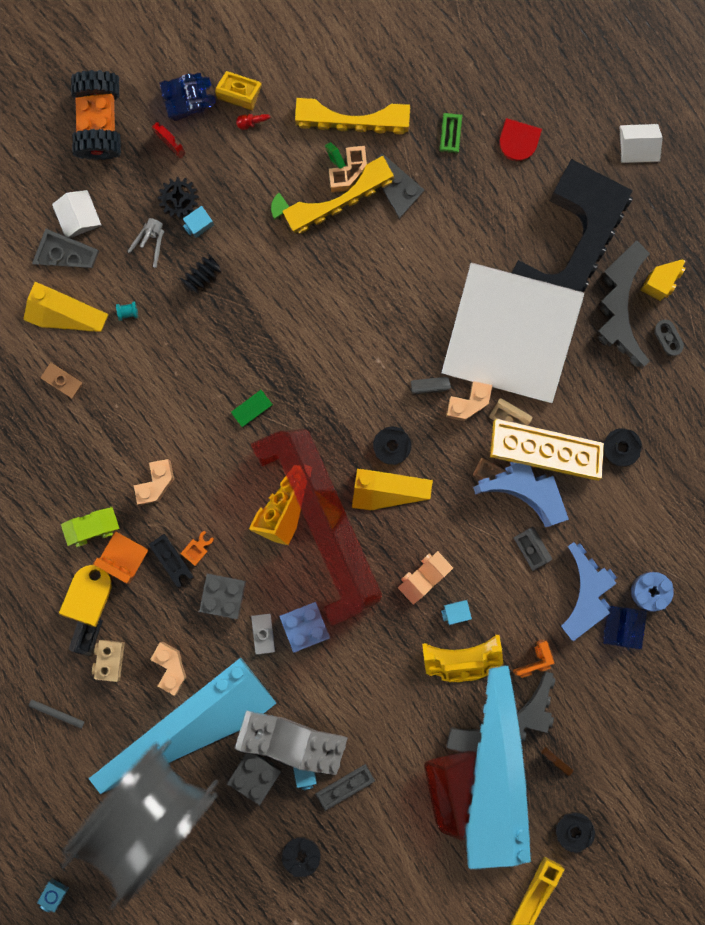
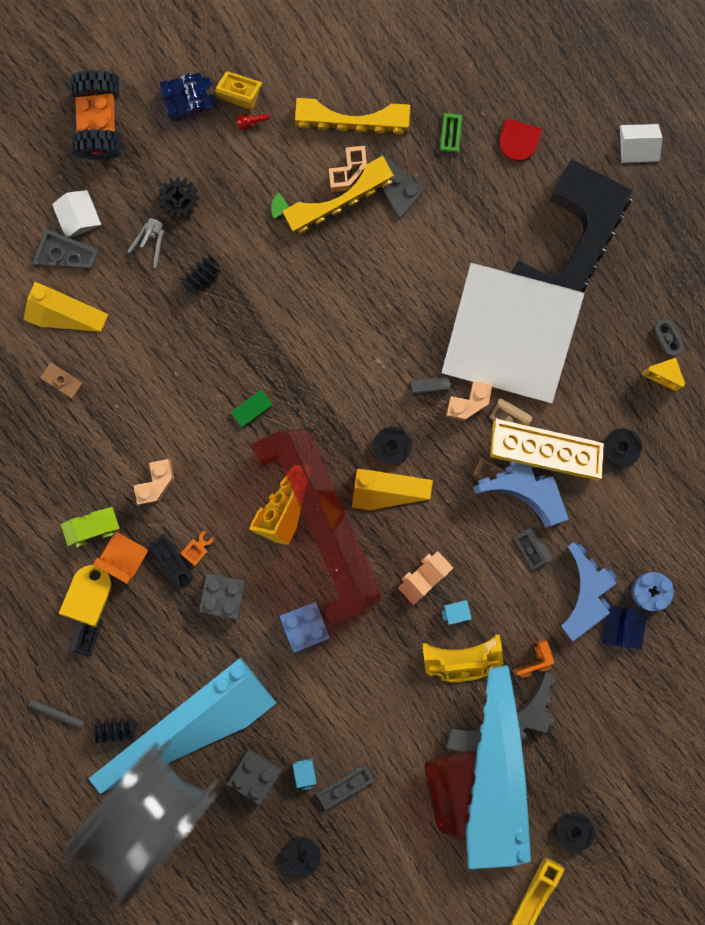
(52, 896): medium azure brick -> none
(108, 661): tan brick -> none
(115, 729): none -> black piece
(127, 311): teal bush -> none
(168, 139): red tile -> none
(171, 660): light nougat brick -> none
(197, 222): medium azure brick -> none
(263, 634): light grey plate -> none
(291, 743): light grey bracket -> none
(334, 155): green tile -> none
(556, 761): reddish brown tile -> none
(615, 304): dark grey arch -> none
(662, 278): yellow slope -> none
(666, 374): none -> yellow slope

